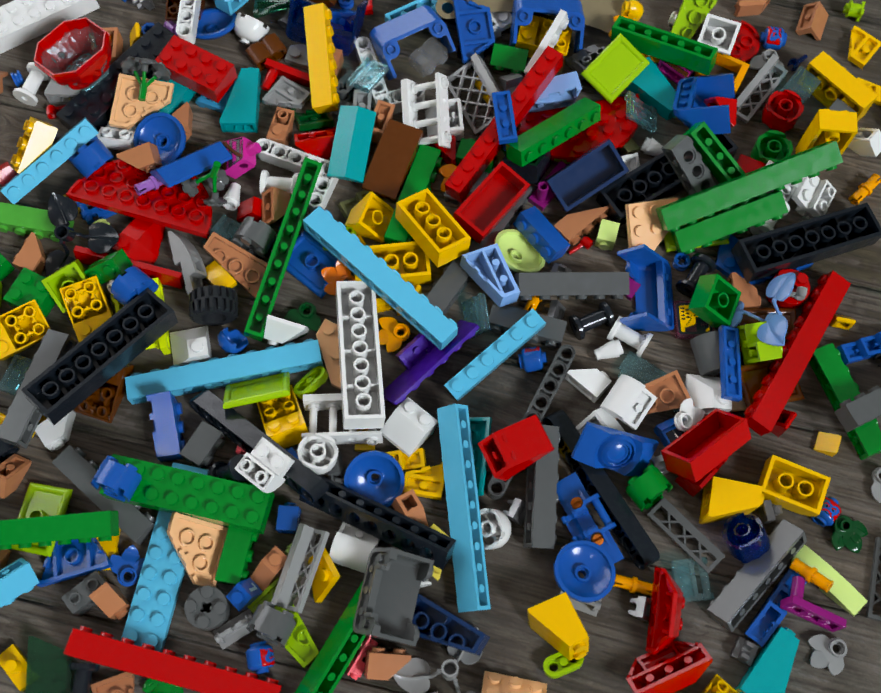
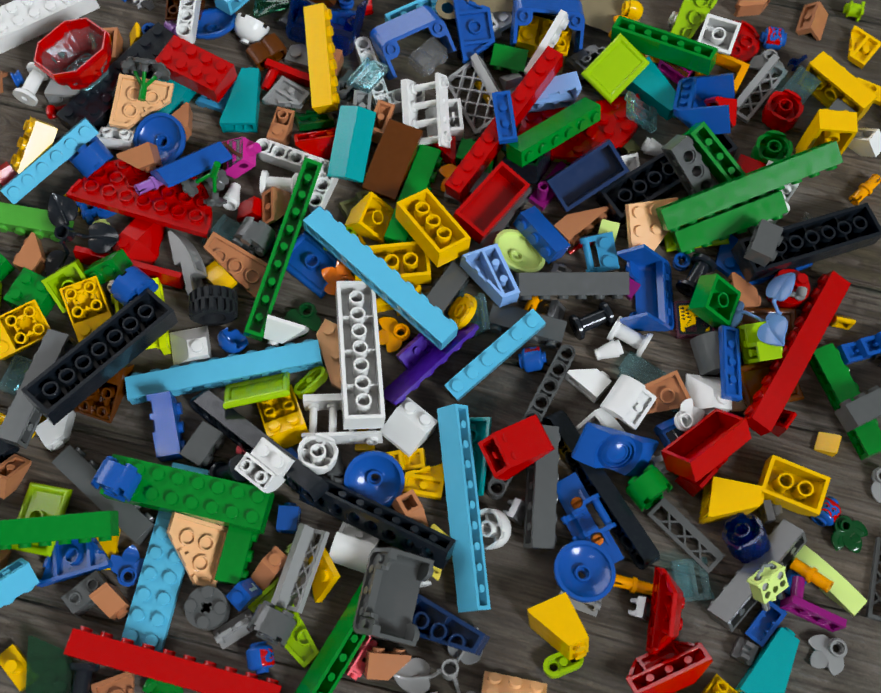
(463, 310): none -> yellow tile
(605, 249): none -> dark azure plate
(764, 243): none -> dark grey brick
(768, 583): none -> yellowish green piece
(813, 196): white brick -> none

